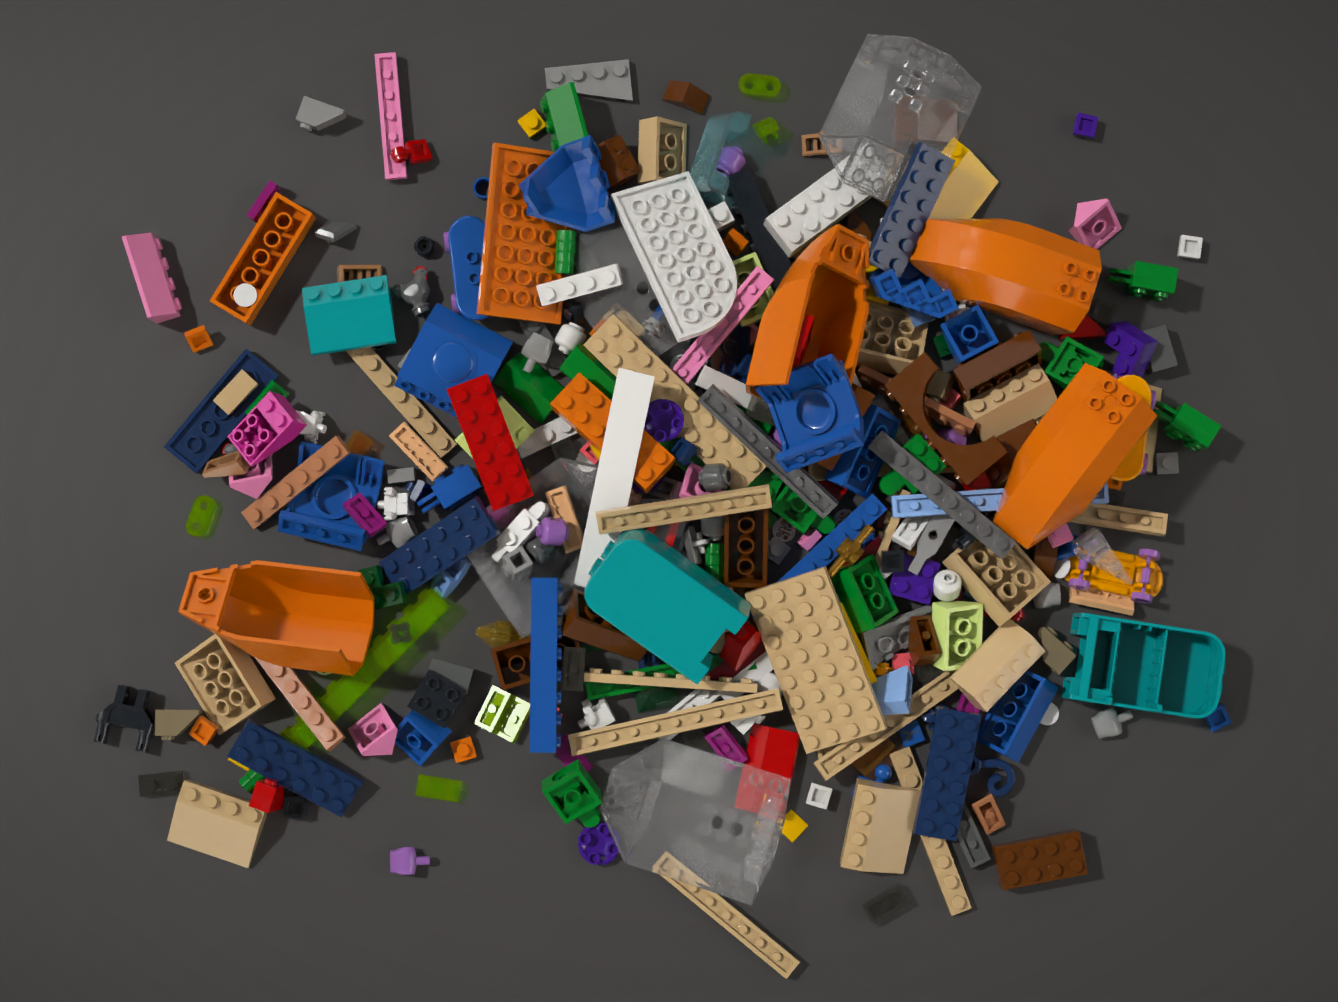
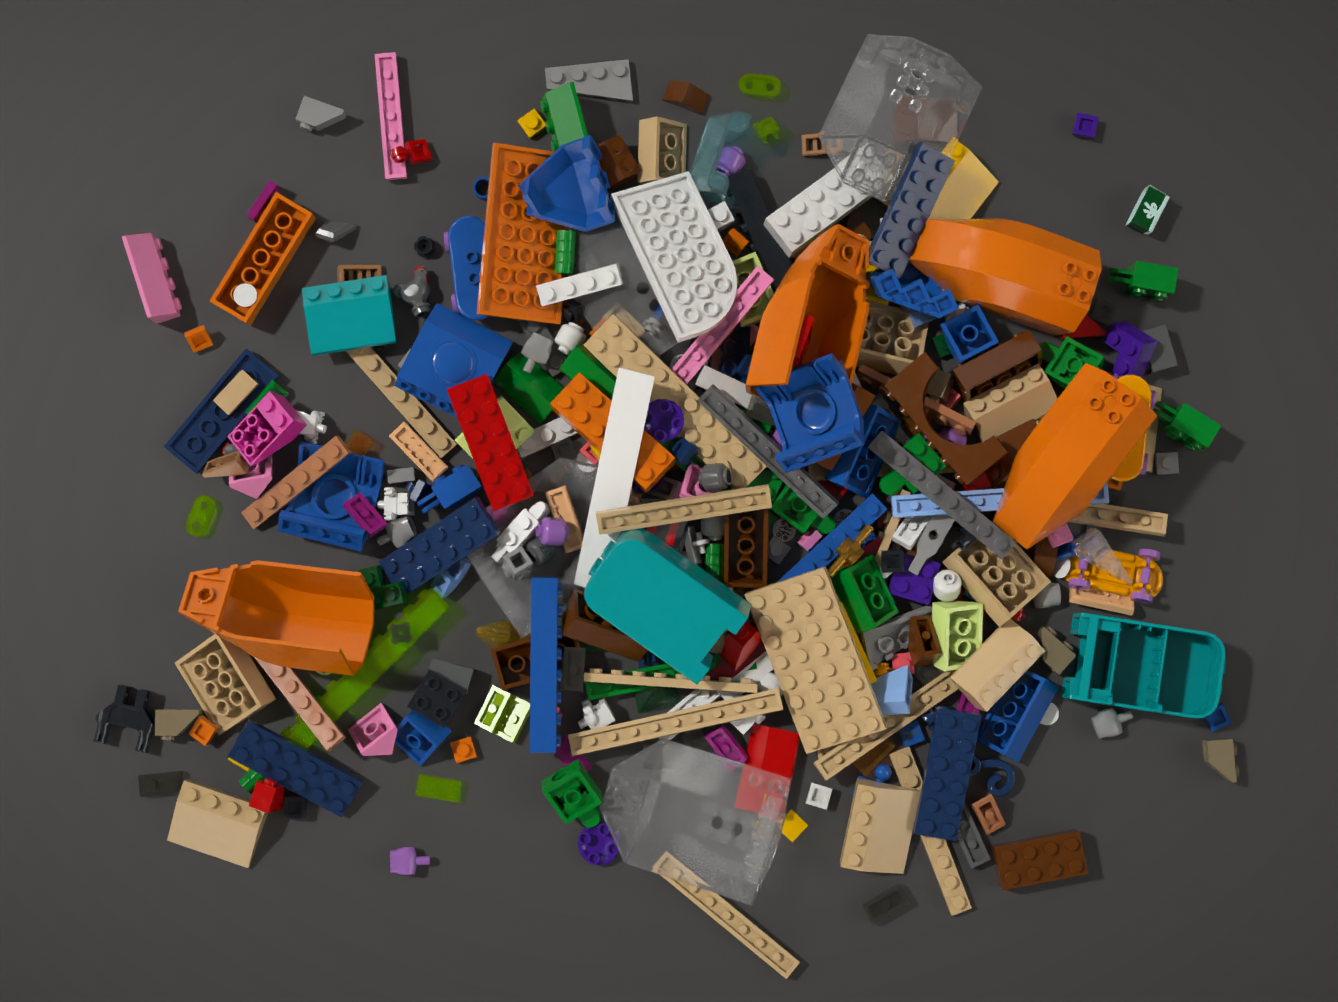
(1095, 223): bright pink slope -> none
(1147, 210): none -> piece
(1190, 247): white plate -> none
(1220, 757): none -> dark tan slope

